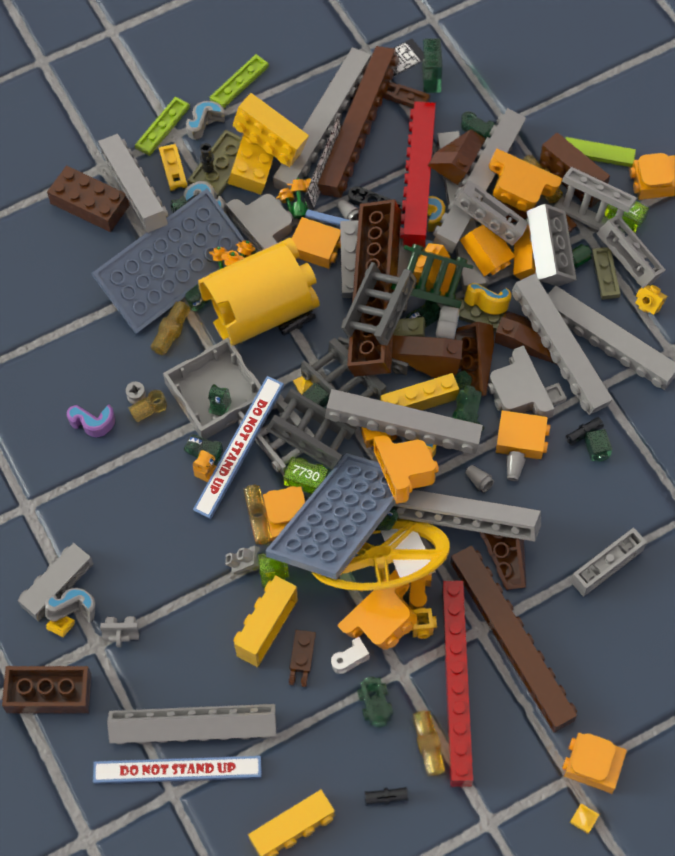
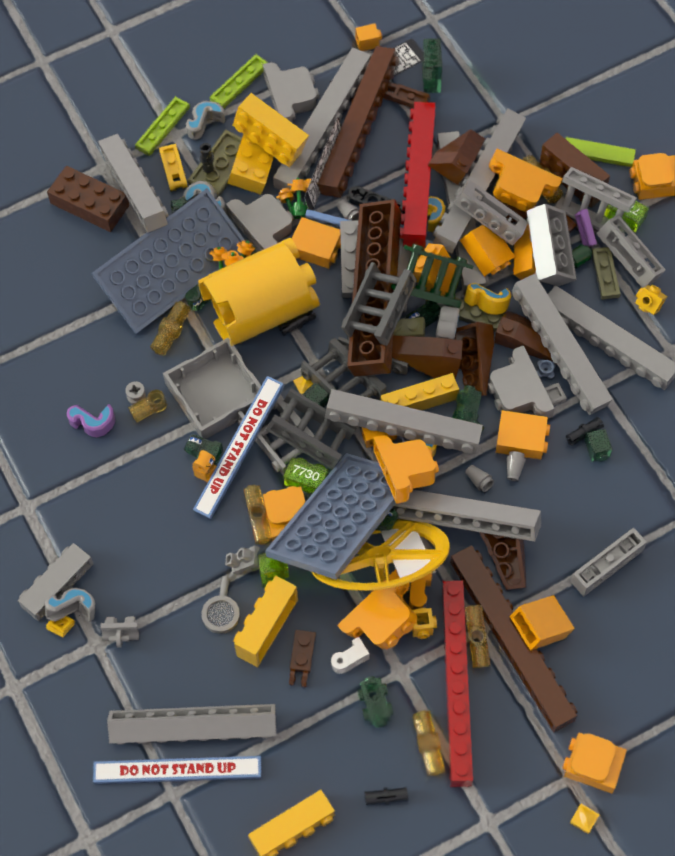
(46, 689): reddish brown brick -> none
(219, 400): clear green leg -> none
(221, 612): none -> piece
(290, 90): none -> light grey brick
(367, 37): none -> light orange brick
(462, 379): clear green plate -> none
(470, 121): clear green leg -> none
(479, 650): none -> clear yellow piece
(542, 622): none -> light orange brick
(548, 365): none -> sand blue plate
(585, 228): none -> medium lavender tile

